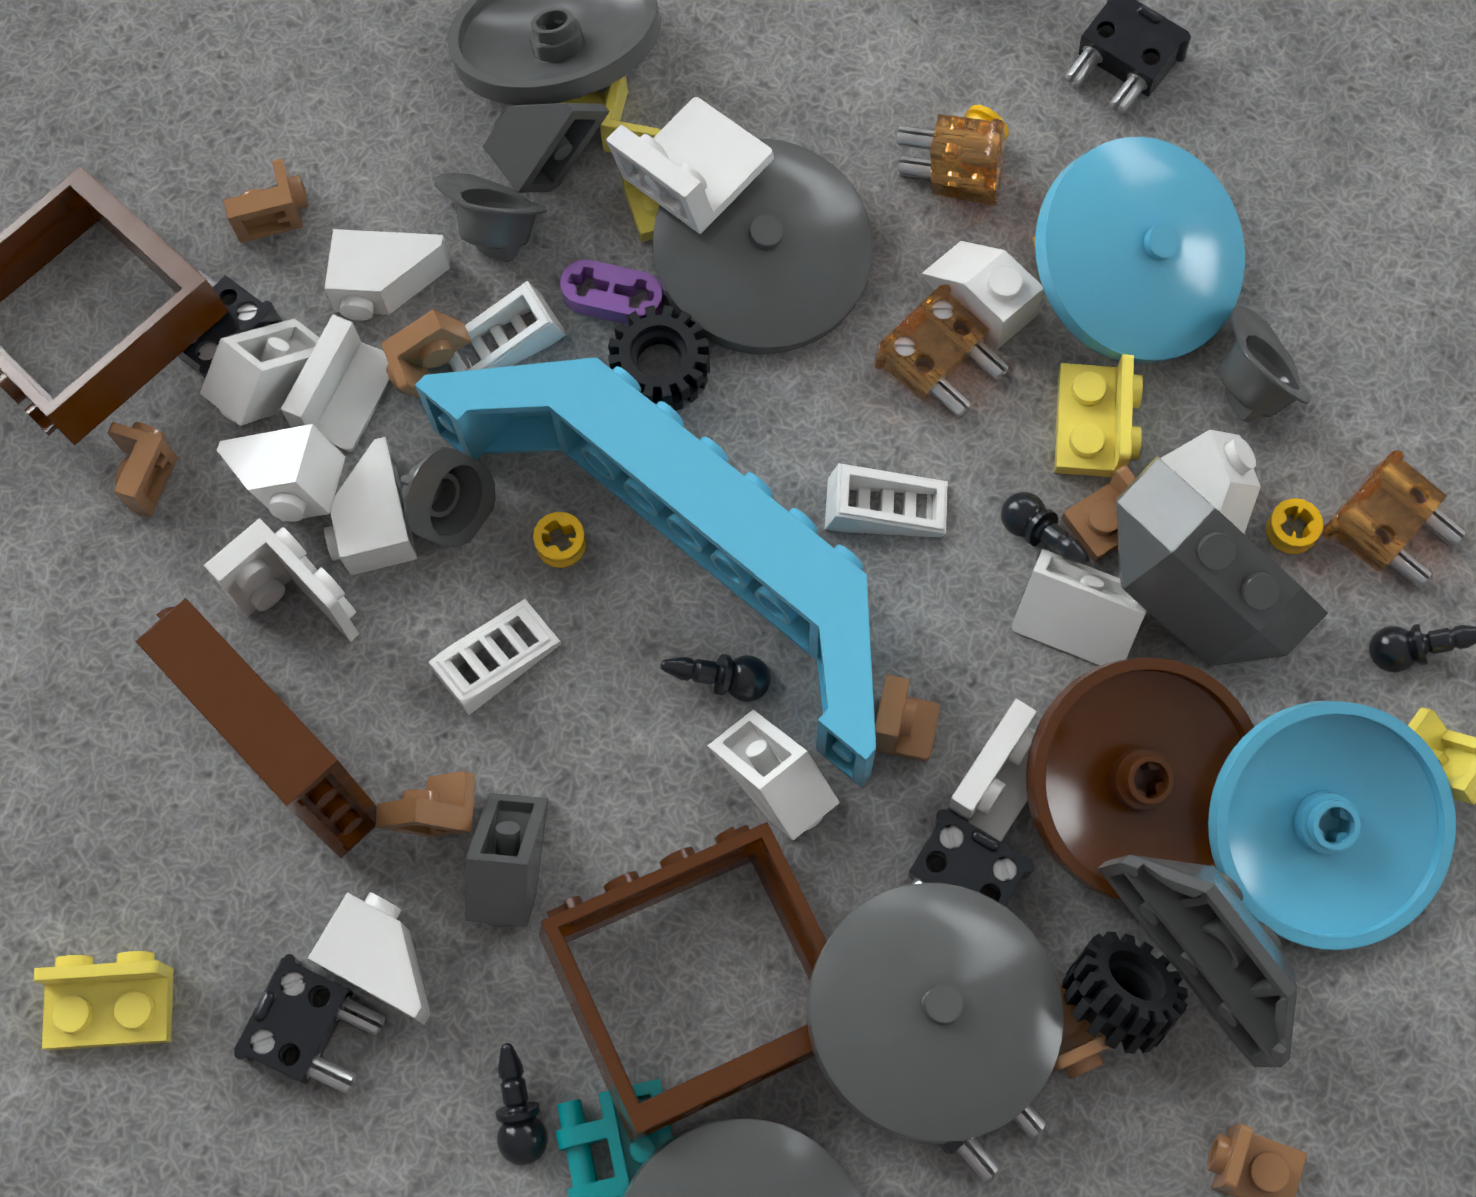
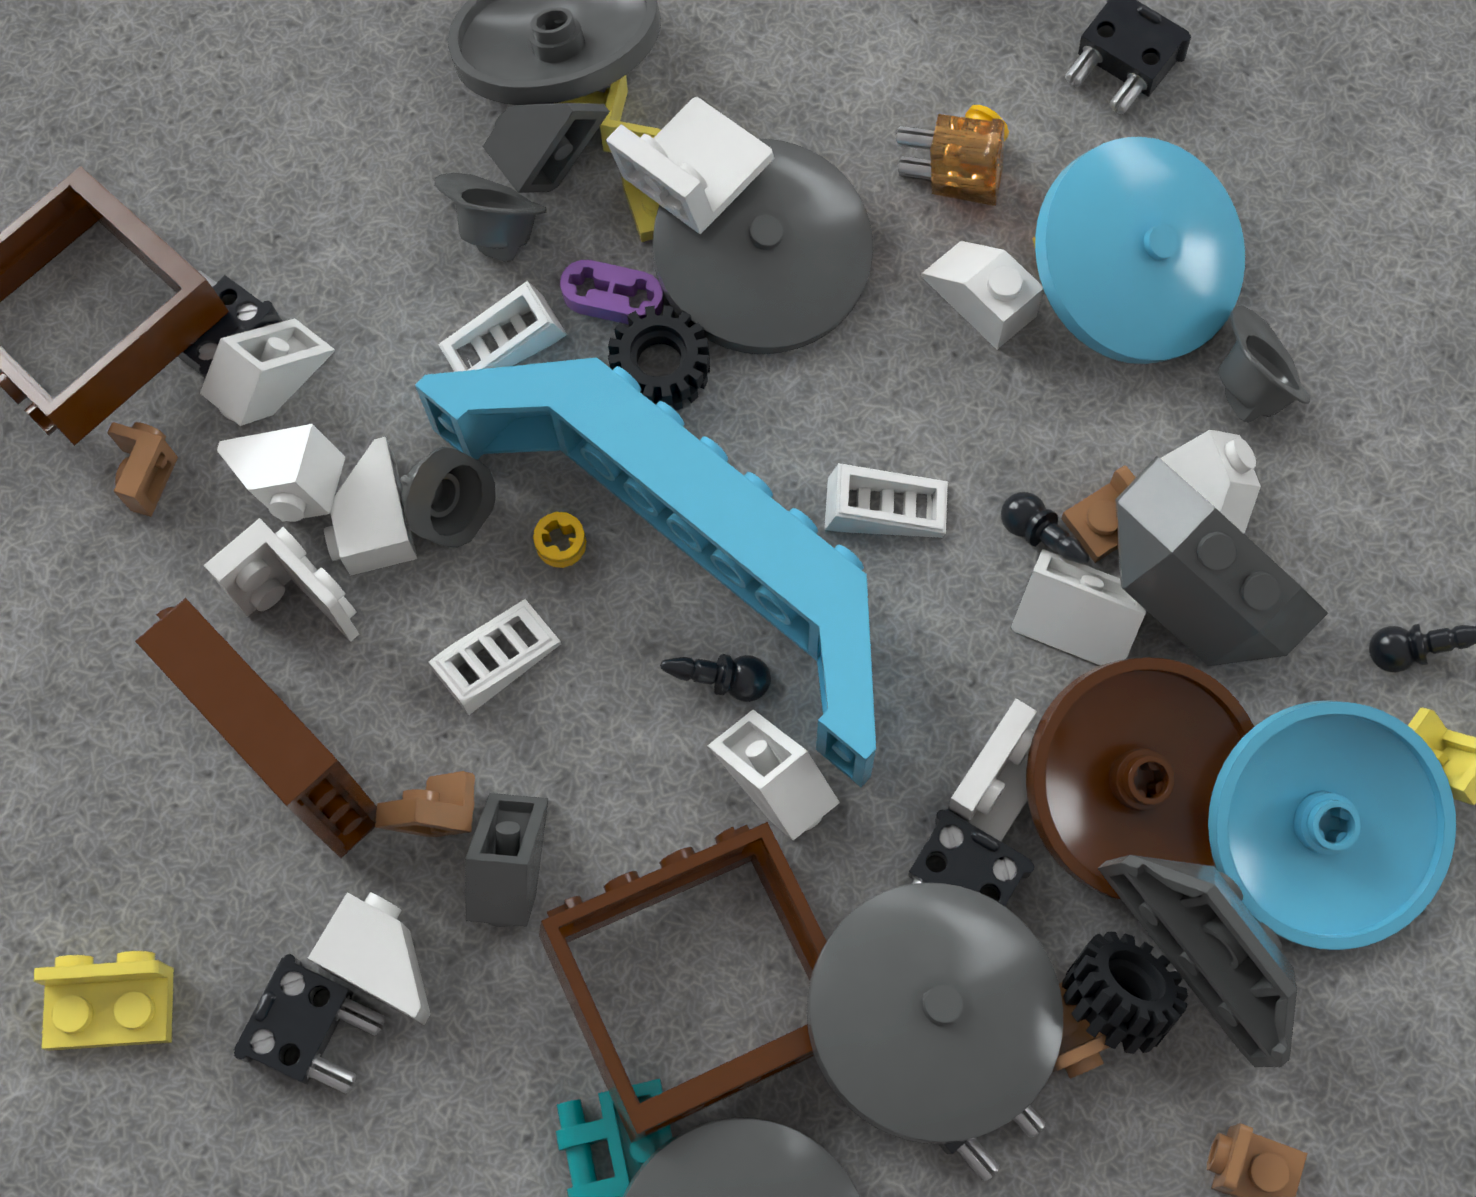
(270, 210): medium nougat bracket -> none
(338, 386): white panel -> none
(381, 270): white slope -> none
(422, 346): medium nougat bracket -> none
(522, 1134): black bar -> none
(905, 723): medium nougat bracket -> none
(931, 343): clear orange piece -> none
(1096, 418): light yellow bracket -> none
(1297, 508): yellow bush -> none
(1388, 513): clear orange piece -> none

